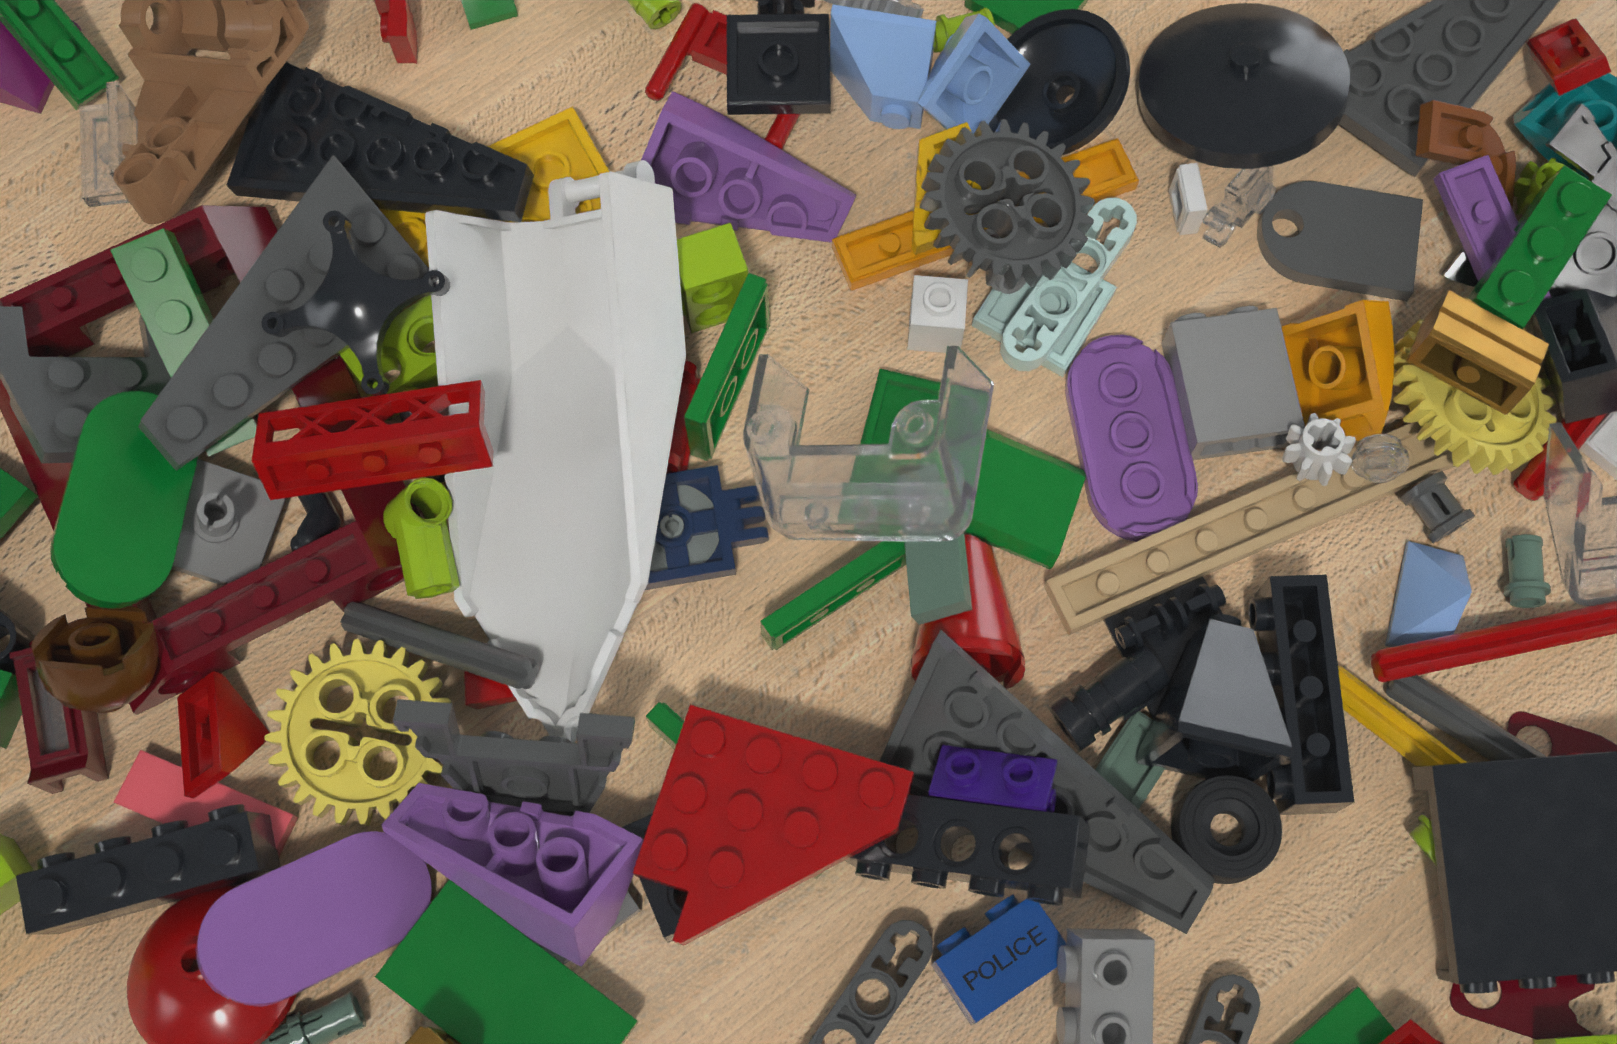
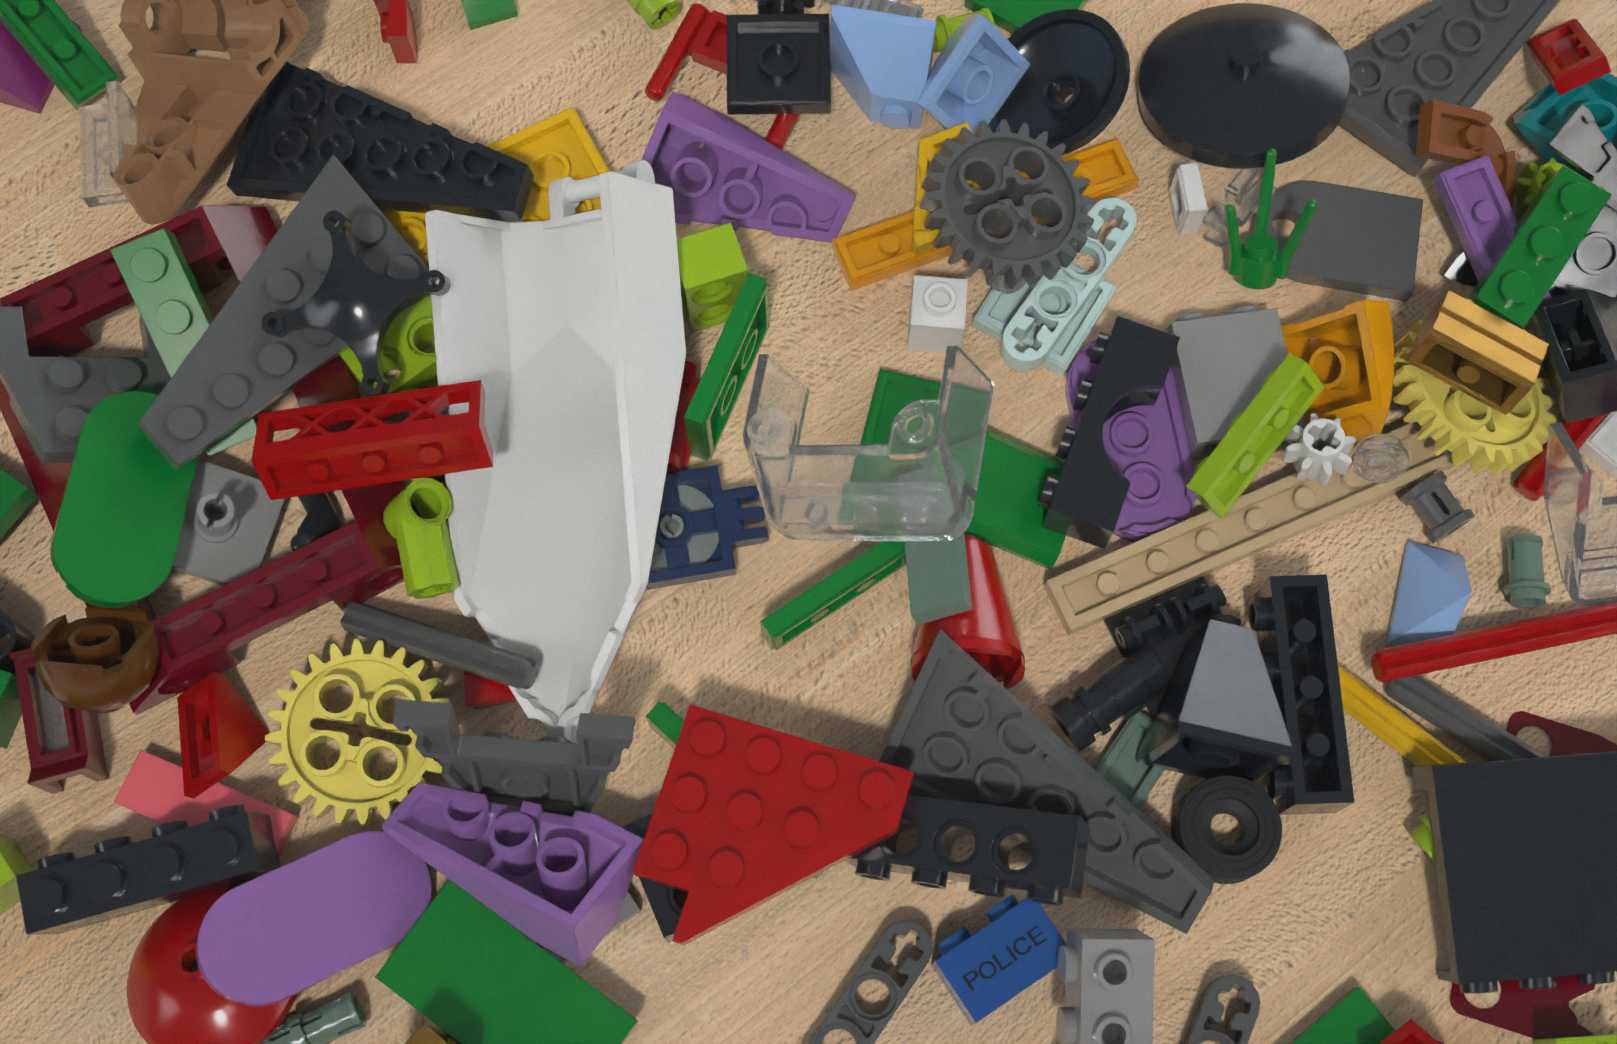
(994, 778): dark purple hinge -> none
(1090, 488): none -> black arch
(1255, 435): none -> lime plate
(1259, 260): none -> green plant

